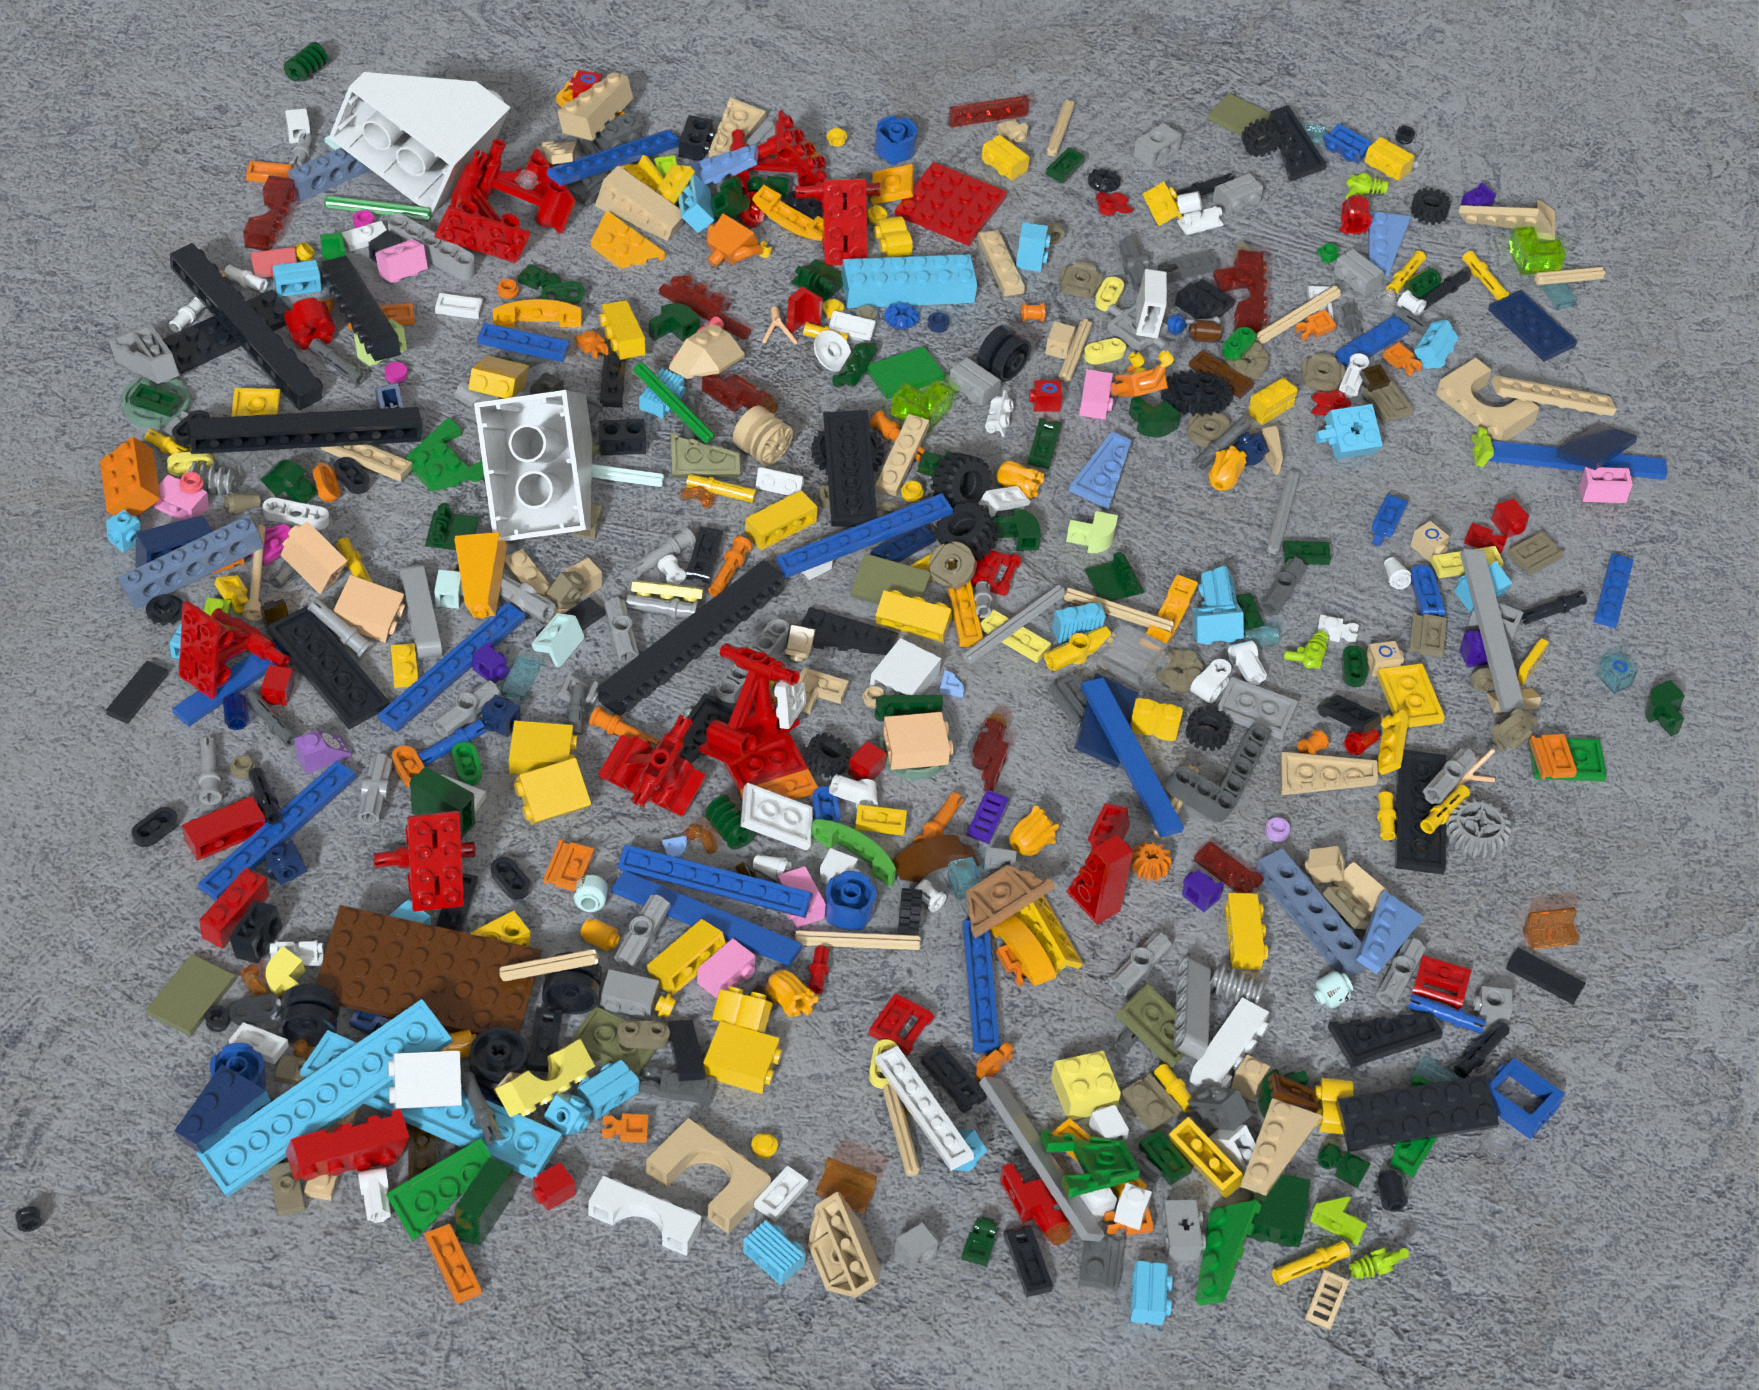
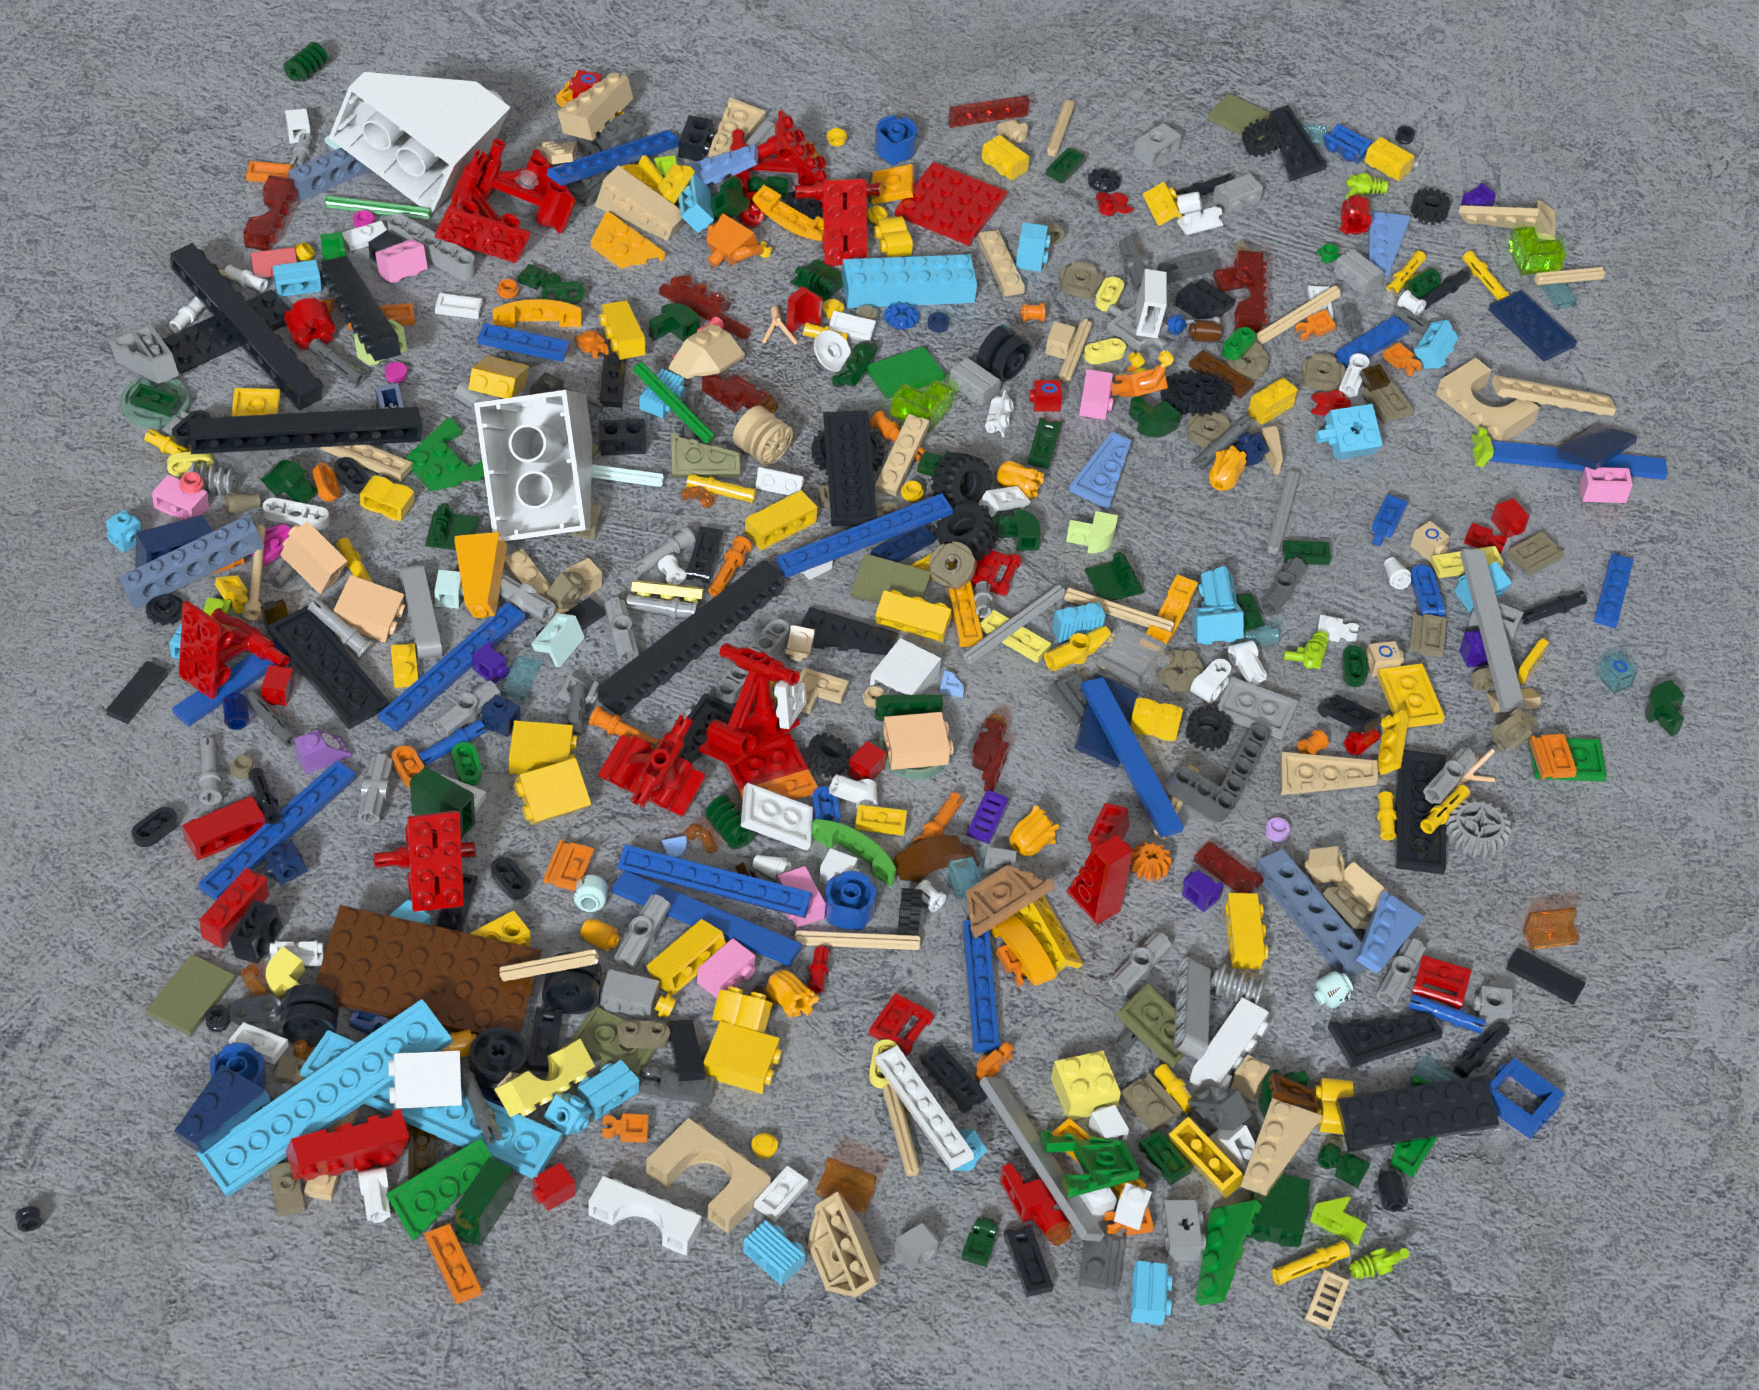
(130, 478): orange brick -> none
(387, 498): none -> yellow brick

